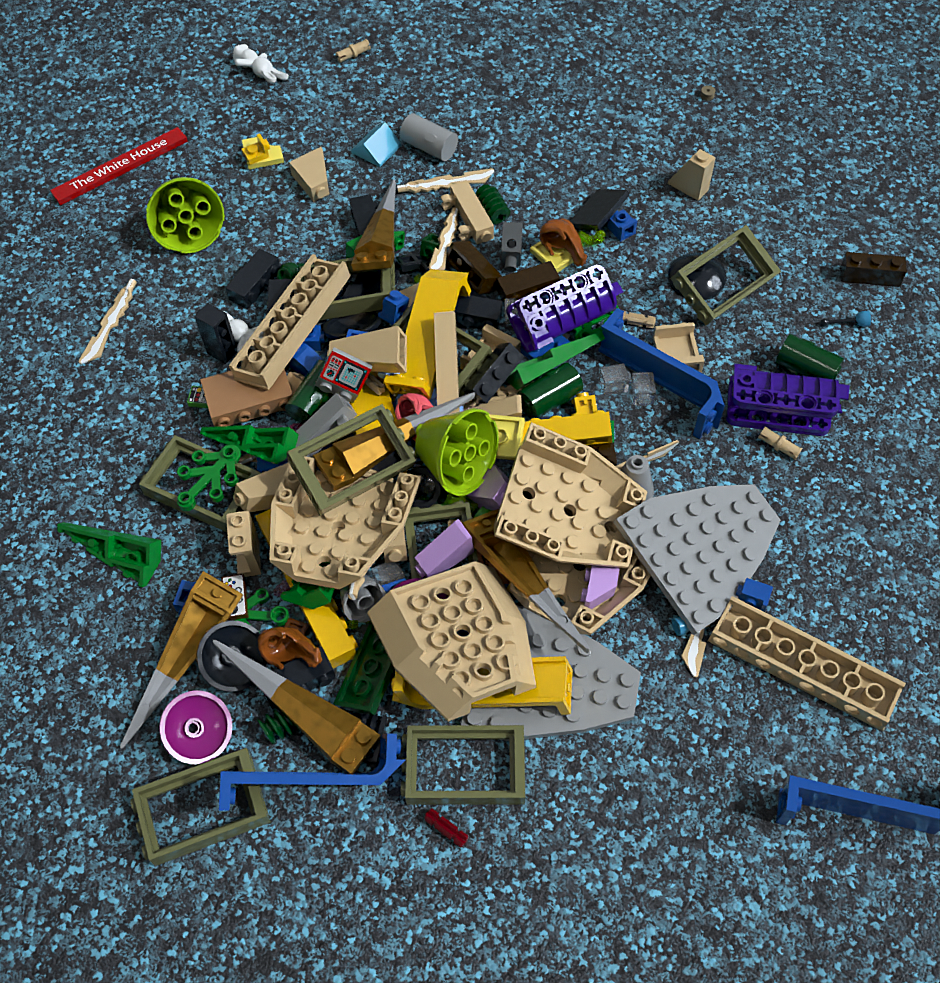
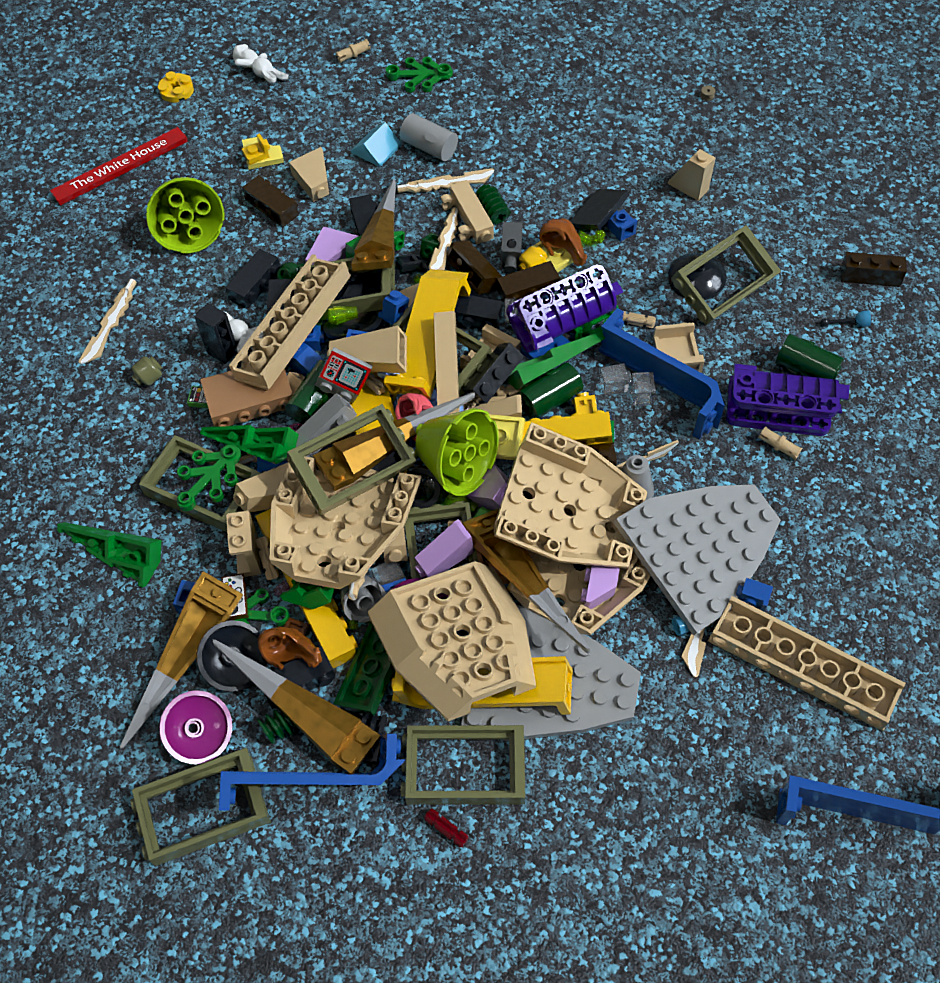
(146, 371): none -> olive head
(180, 82): none -> yellow plate
(270, 201): none -> dark brown brick
(271, 572): none -> tan axle
(330, 245): none -> lavender slope
(341, 314): none -> clear neon green cone
(438, 72): none -> green plant
(531, 257): none -> yellow head

